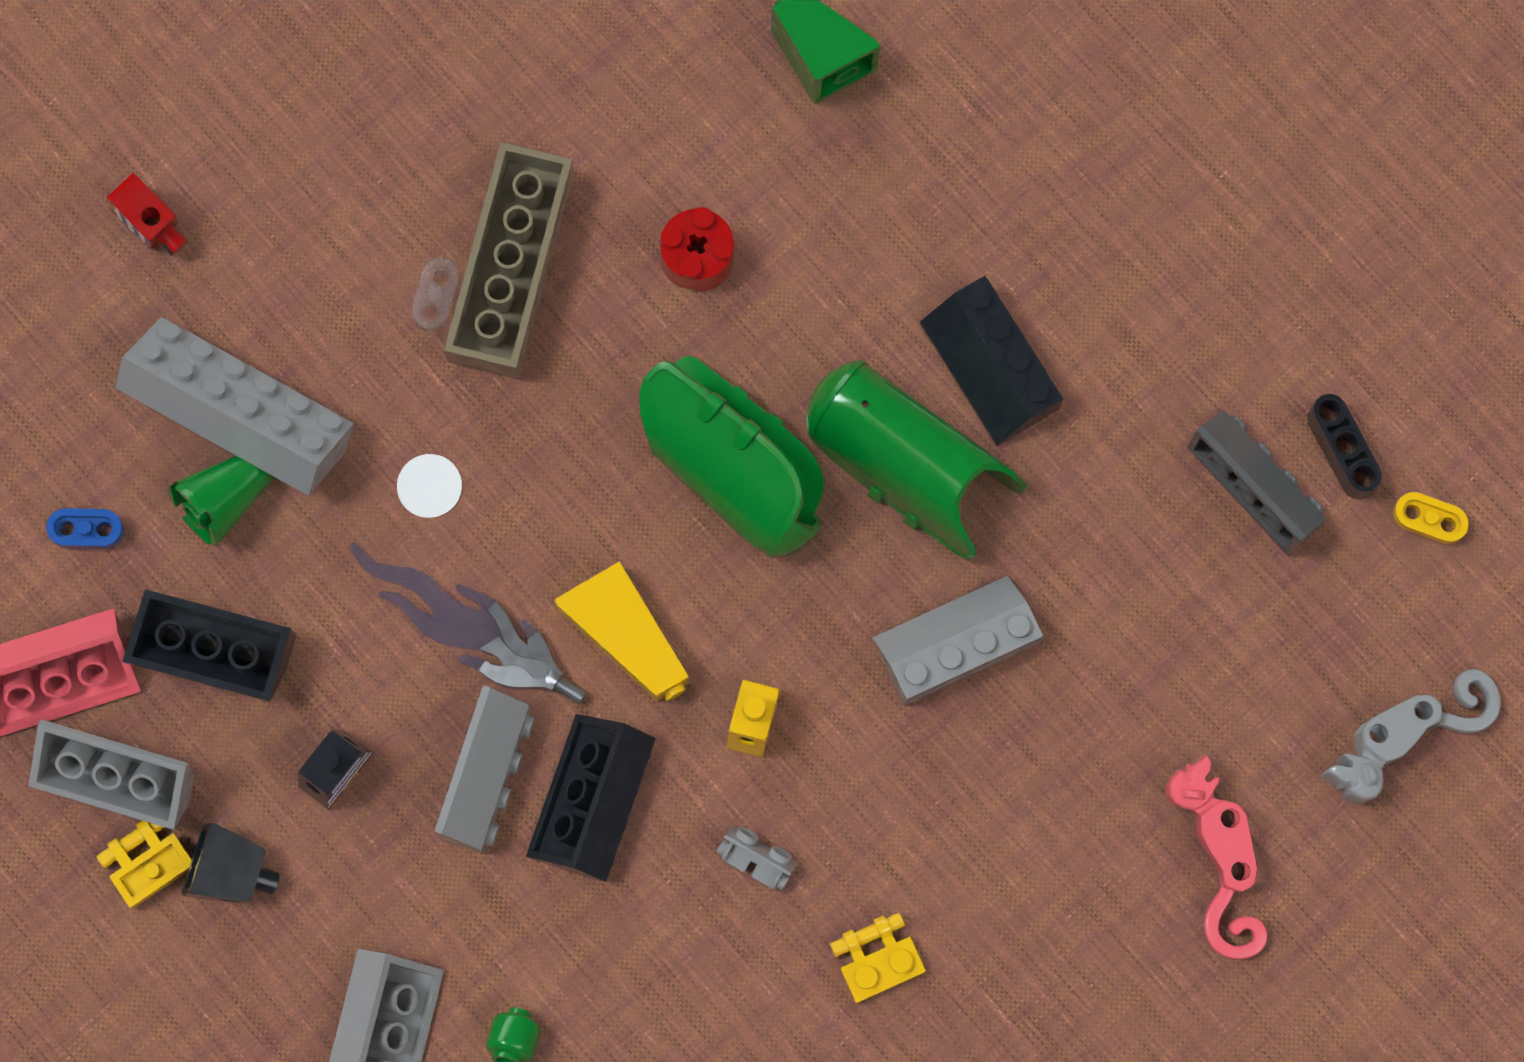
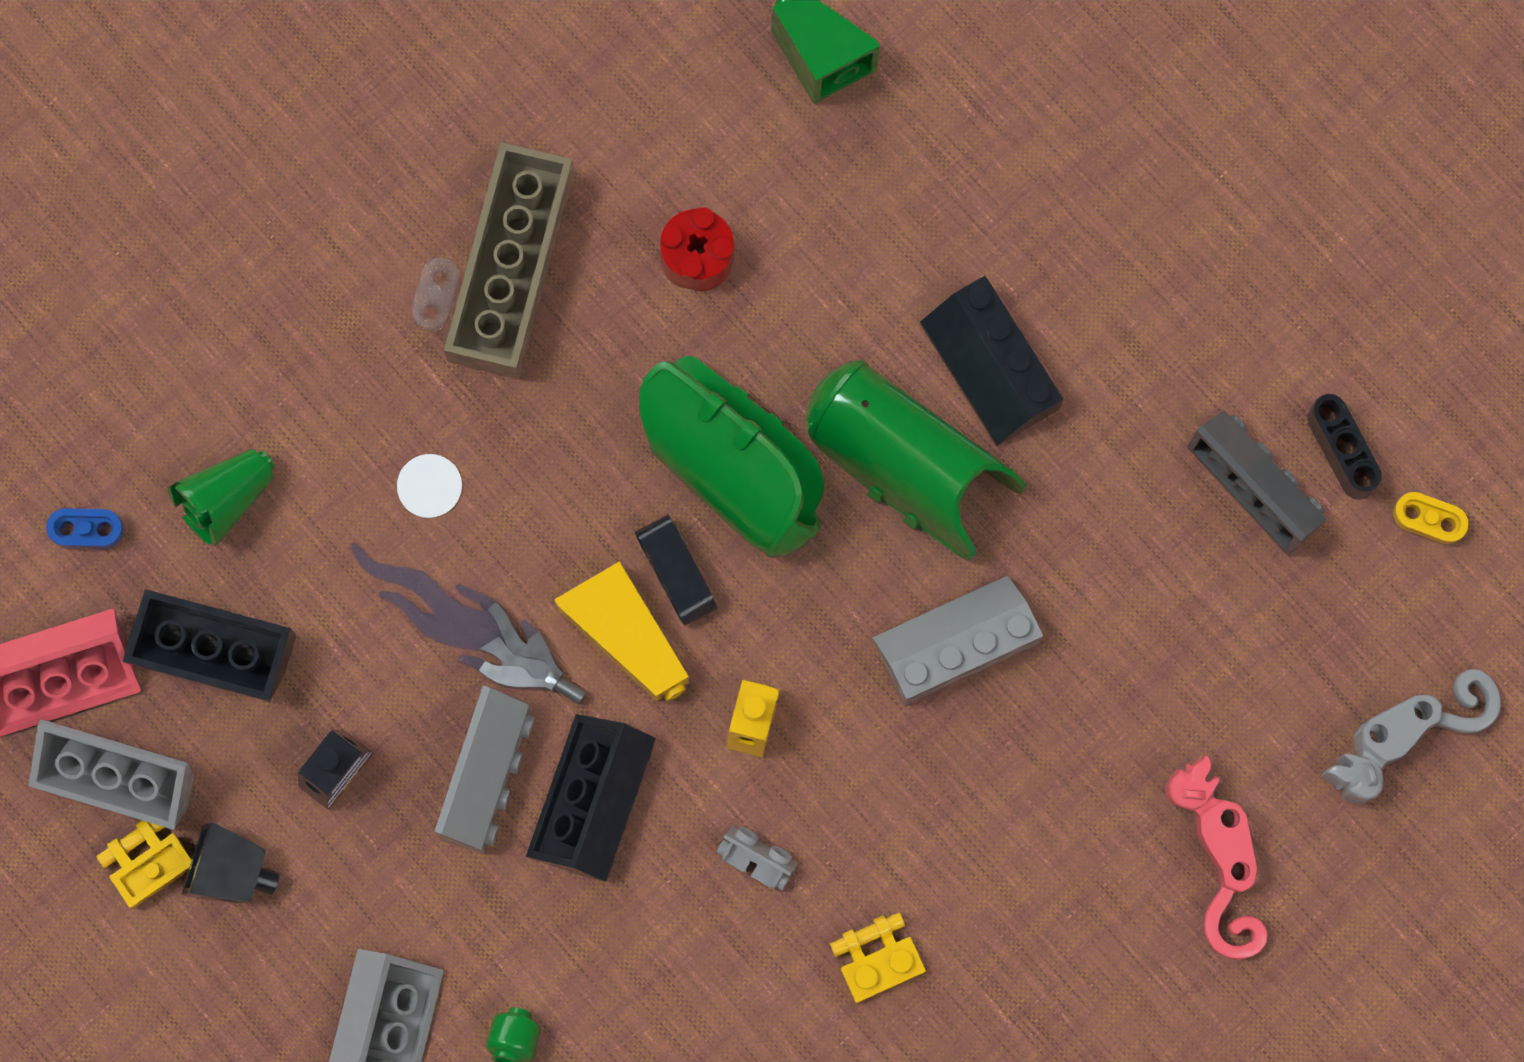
(135, 205): red torso -> none
(234, 405): light grey brick -> none
(676, 570): none -> black beam

